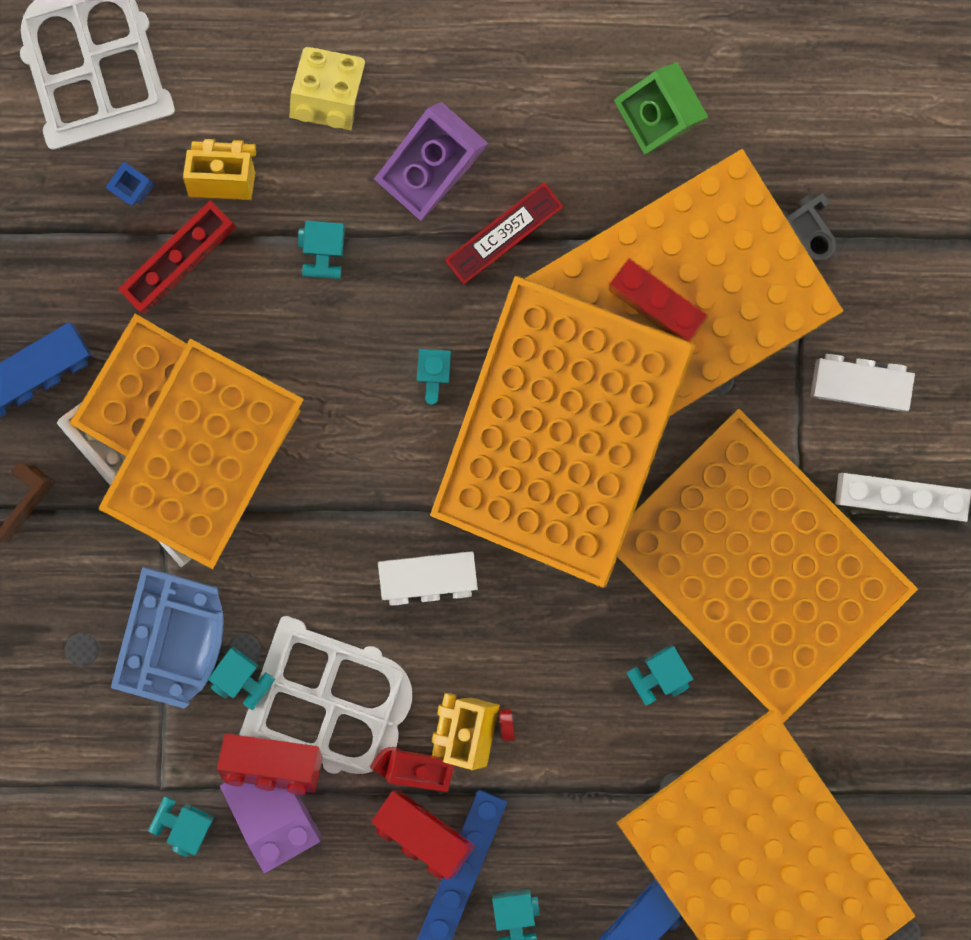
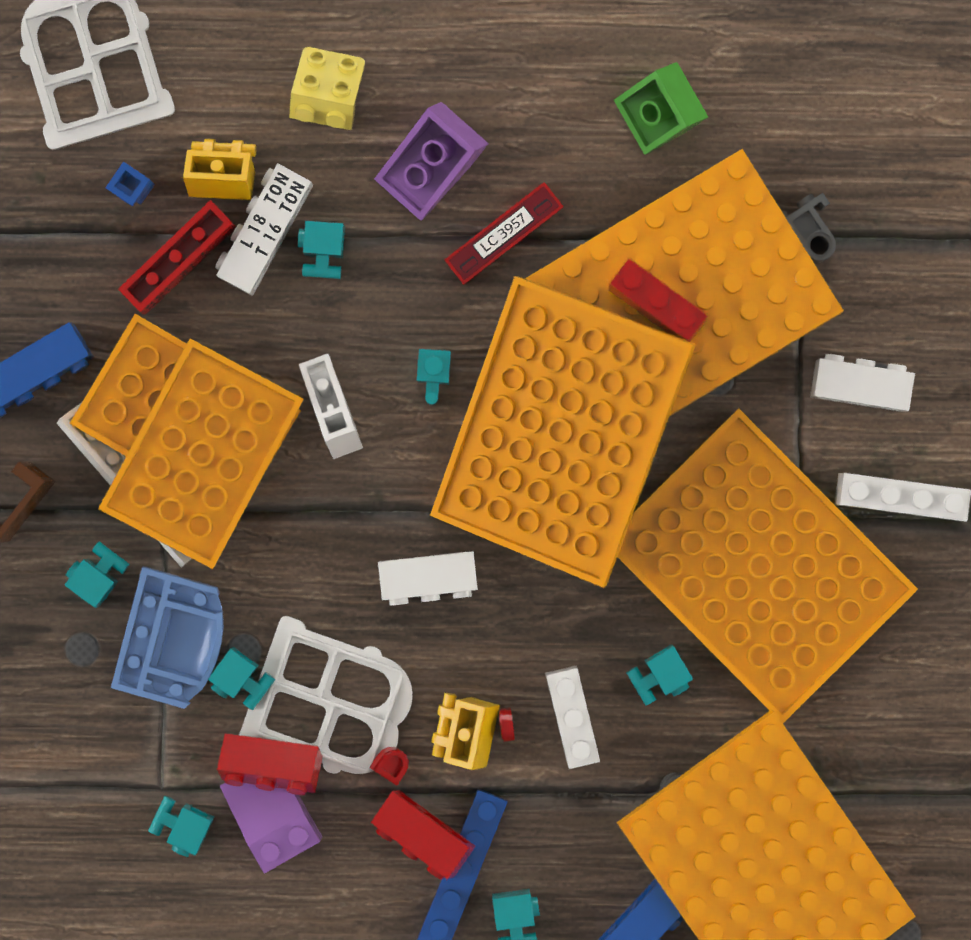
(92, 580): none -> teal brick
(264, 229): none -> white brick
(330, 406): none -> white slope
(419, 771): red plate -> none
(572, 717): none -> white brick

